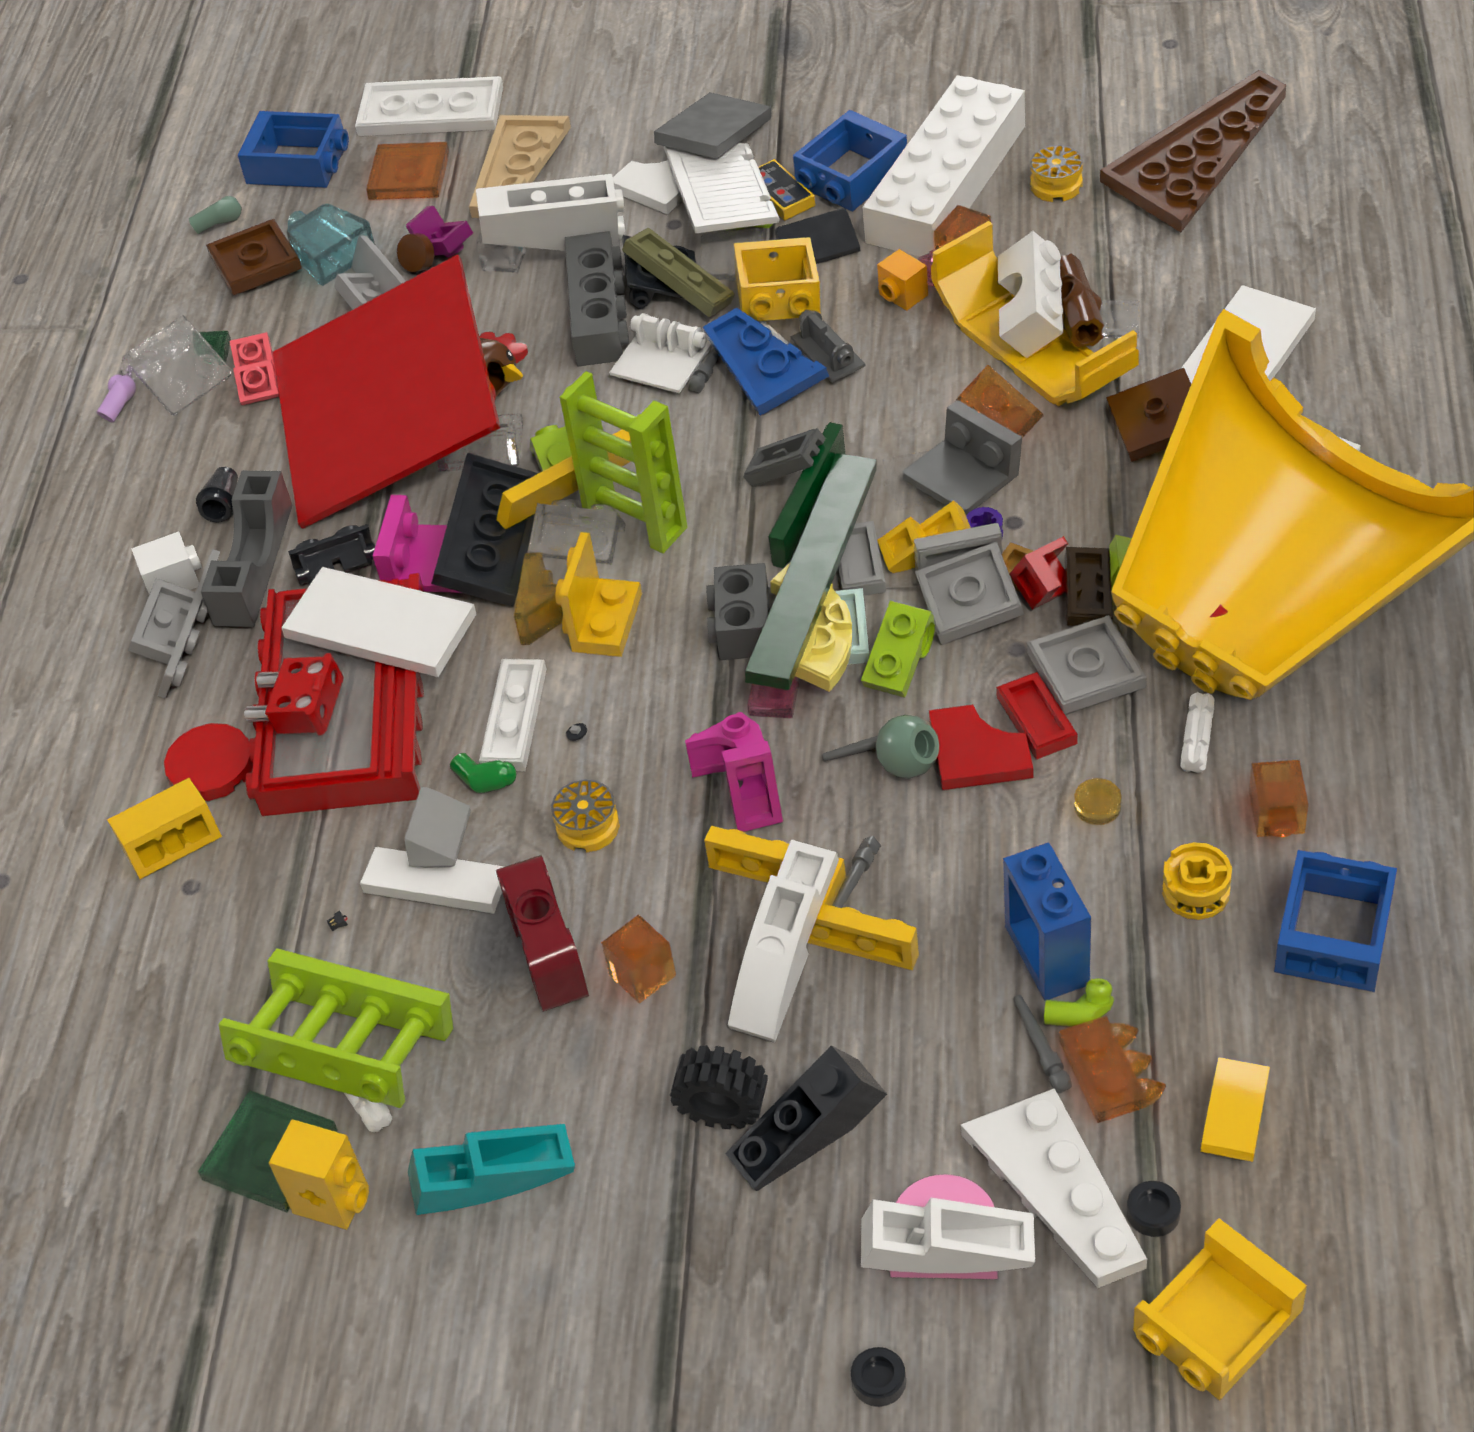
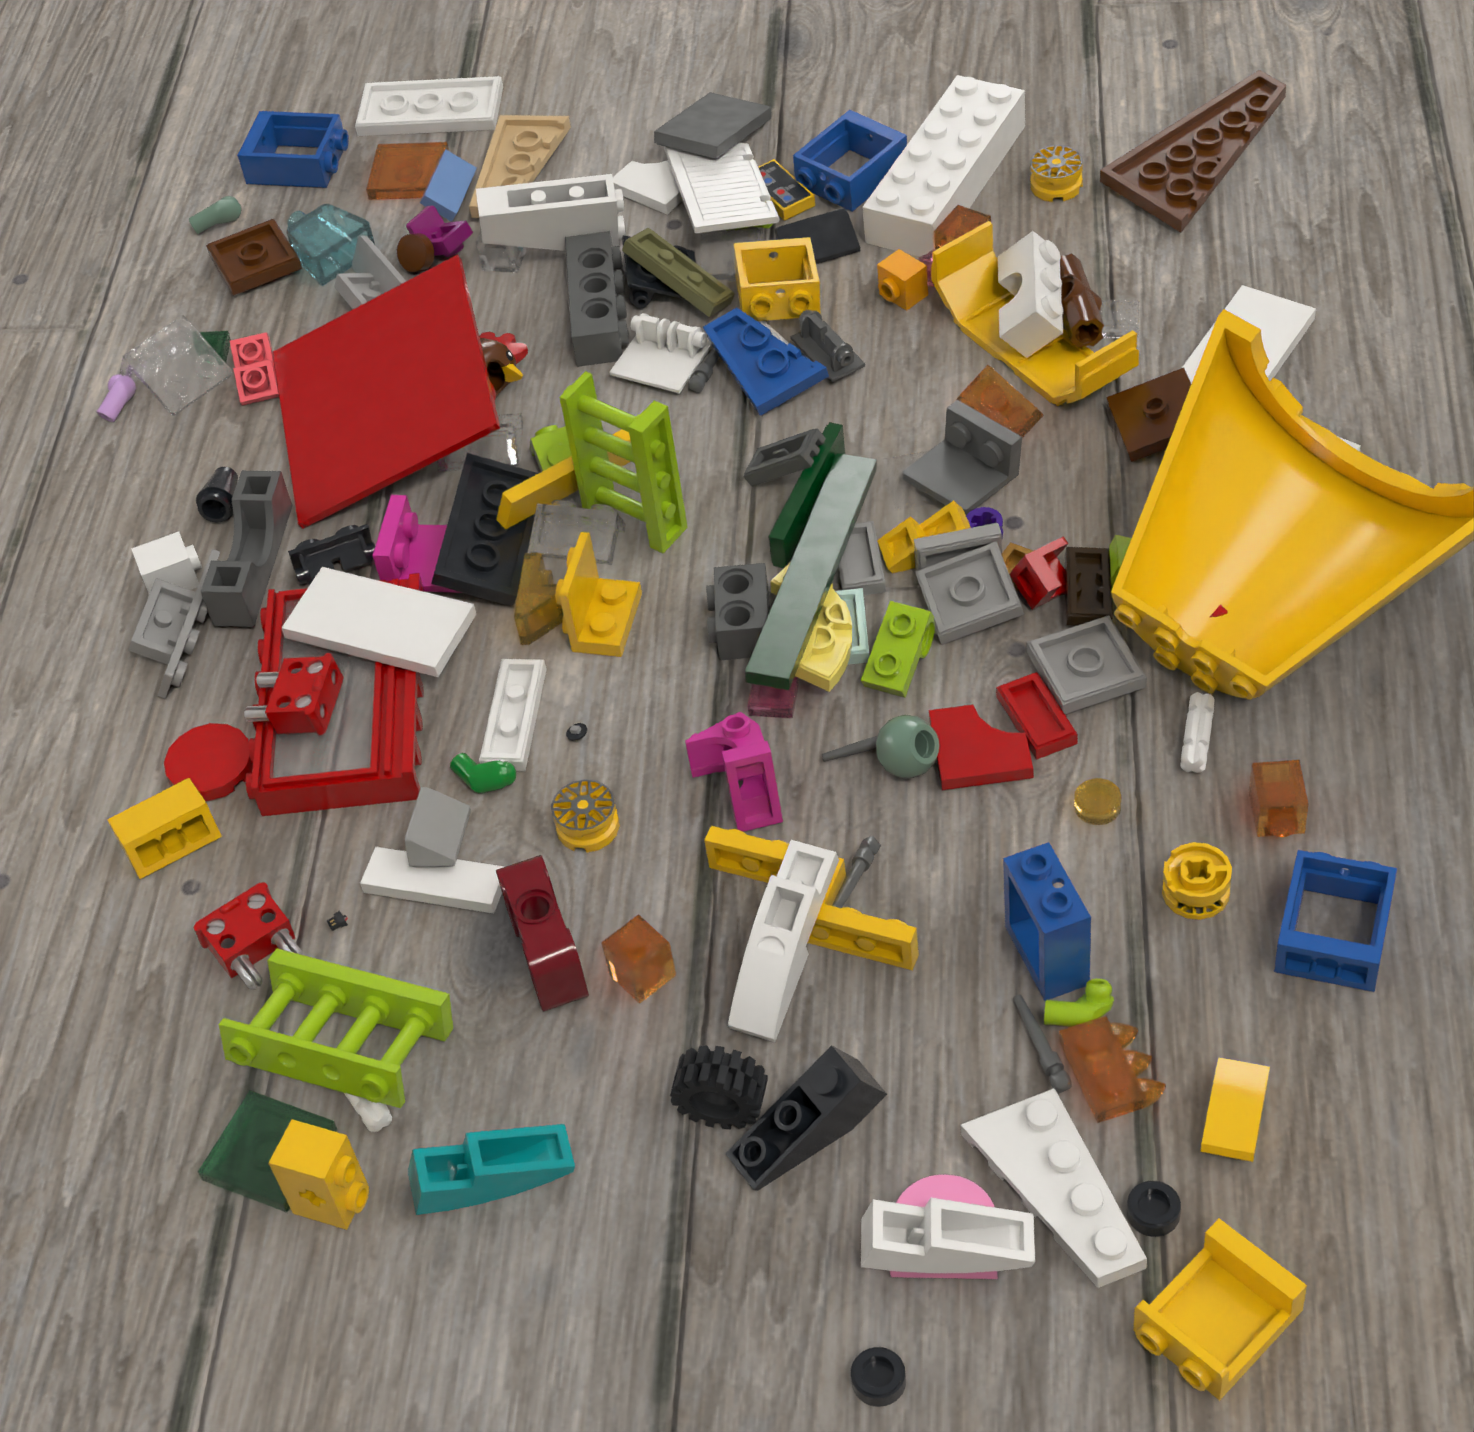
(246, 933): none -> red piece
(448, 185): none -> medium blue tile

